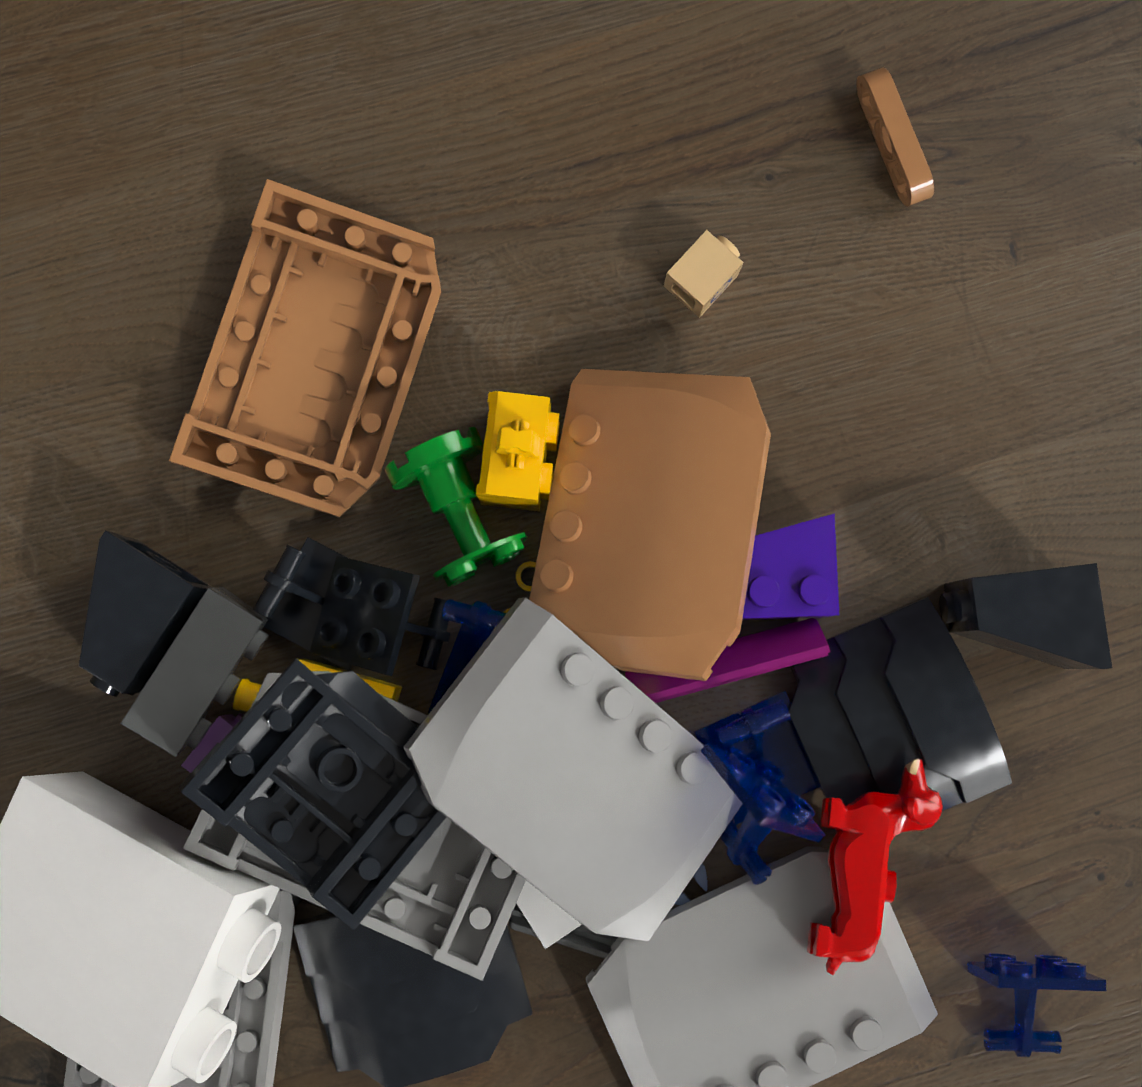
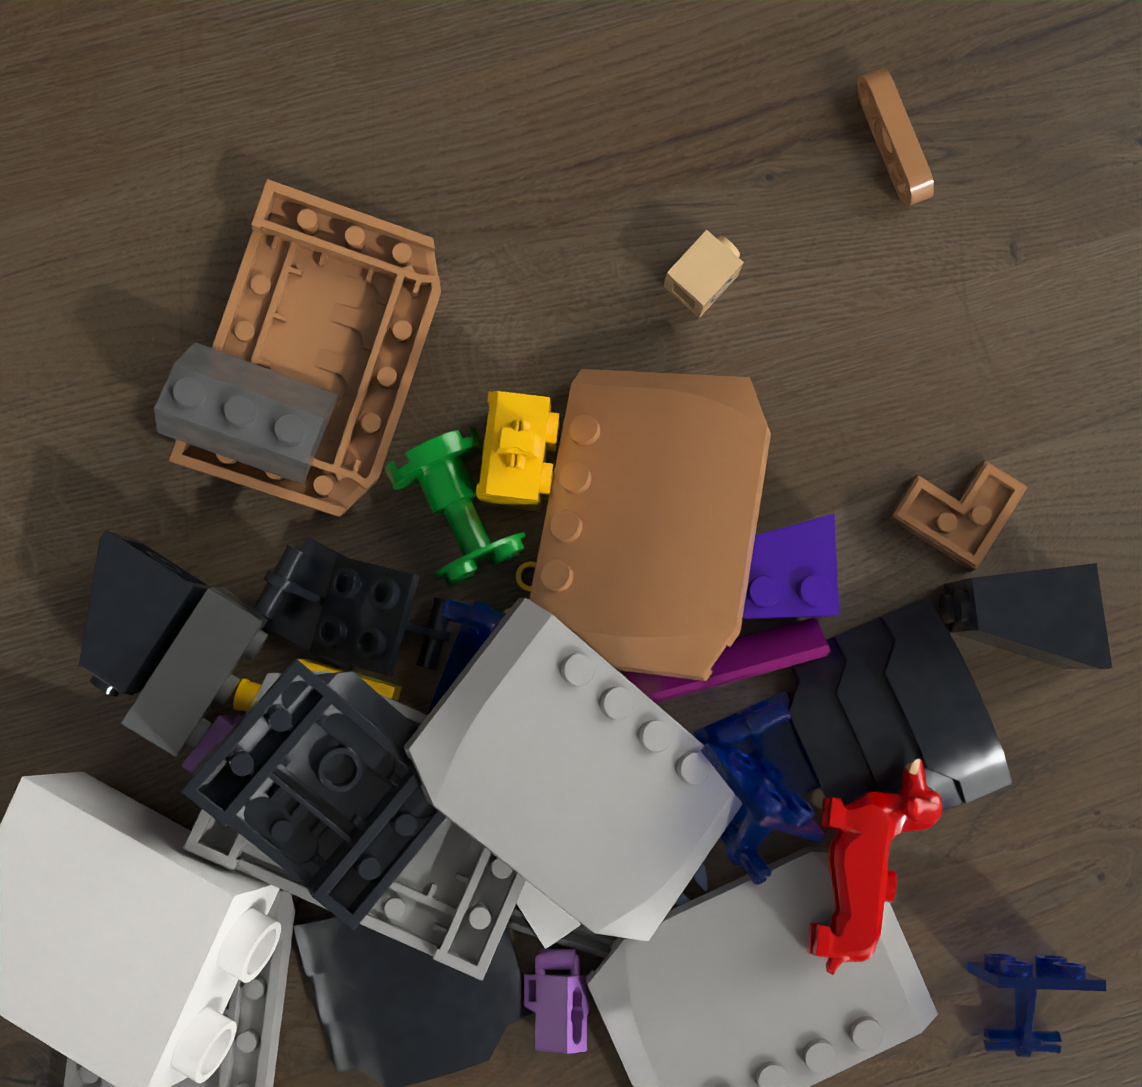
(244, 412): none -> dark grey slope
(558, 1002): none -> medium lavender piece
(963, 526): none -> medium nougat tile

